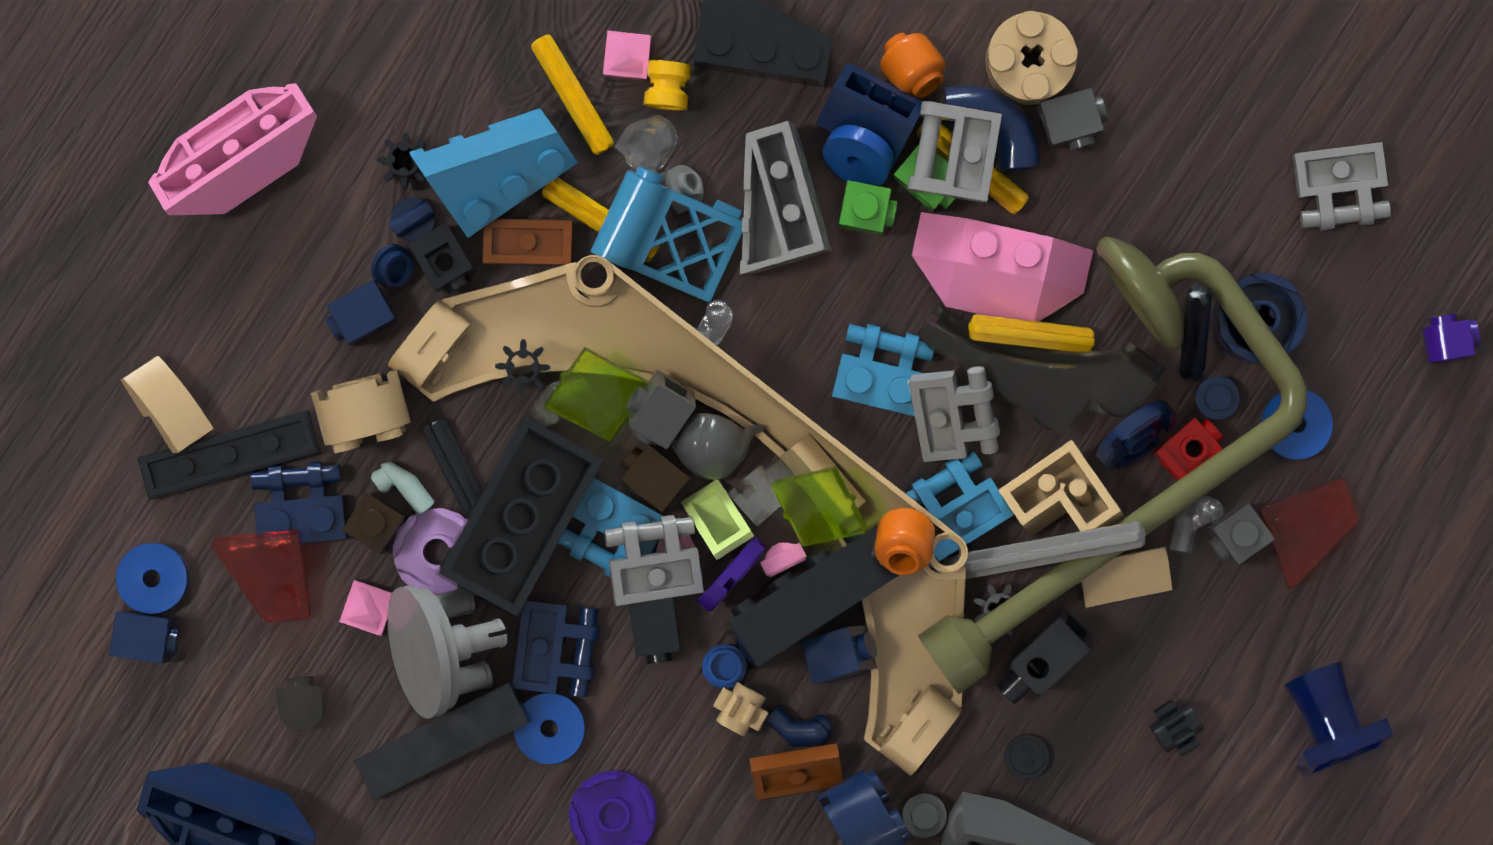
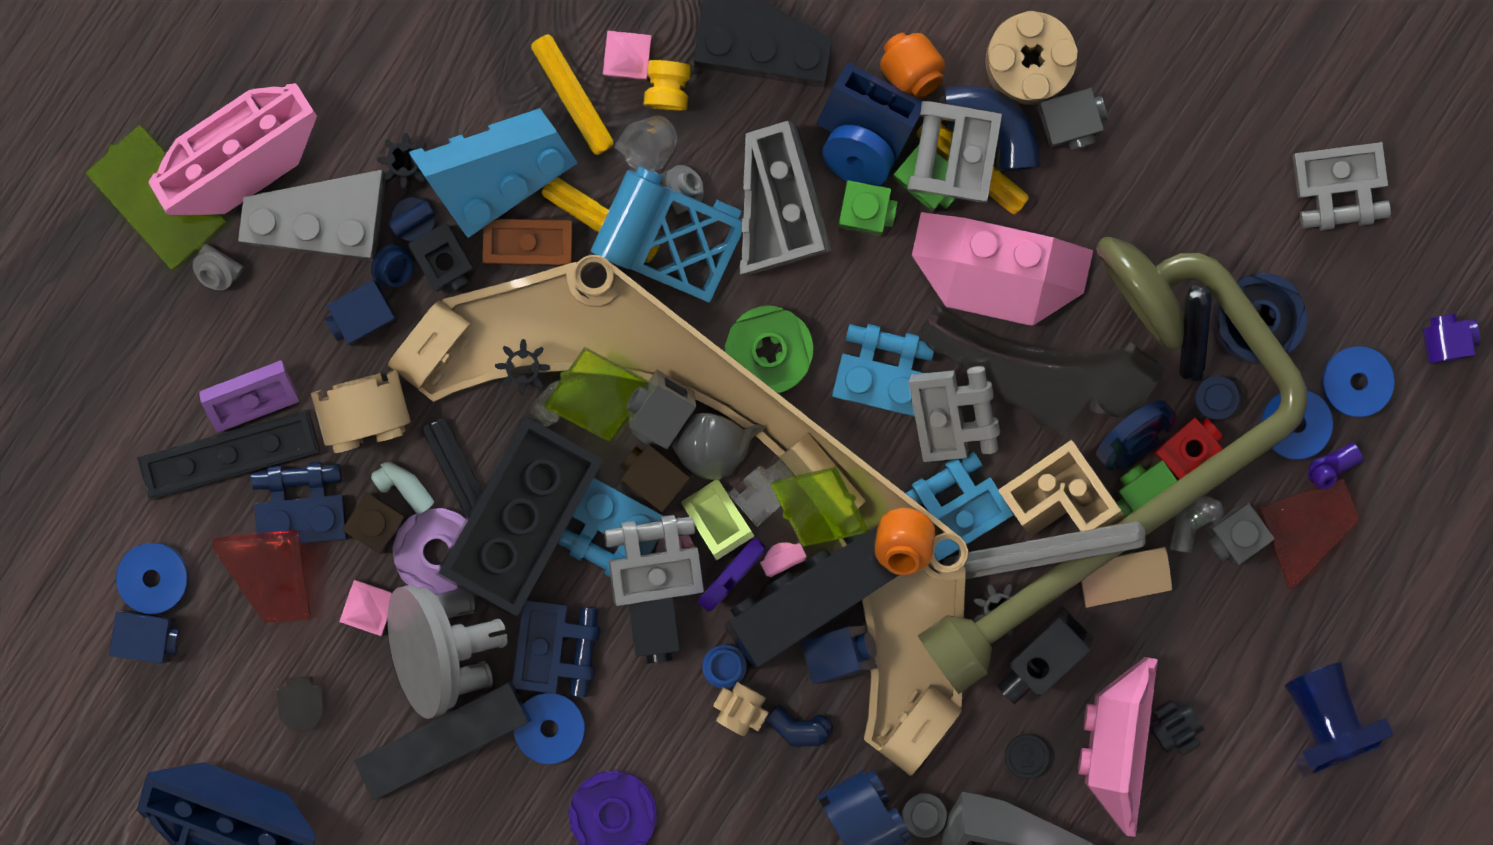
(124, 181): none -> clear neon green piece
(168, 404): tan slope -> none
(215, 268): none -> light grey plate
(248, 396): none -> medium lavender plate
(318, 218): none -> light grey wedge
(716, 321): clear arm -> none
(781, 328): none -> bright green plate
(796, 771): dark orange plate -> none
(1030, 333): yellow axle -> none
(1119, 743): none -> bright pink wedge
(1143, 485): none -> bright green brick
(1324, 470): none -> dark purple arm
(1377, 376): none -> blue piece

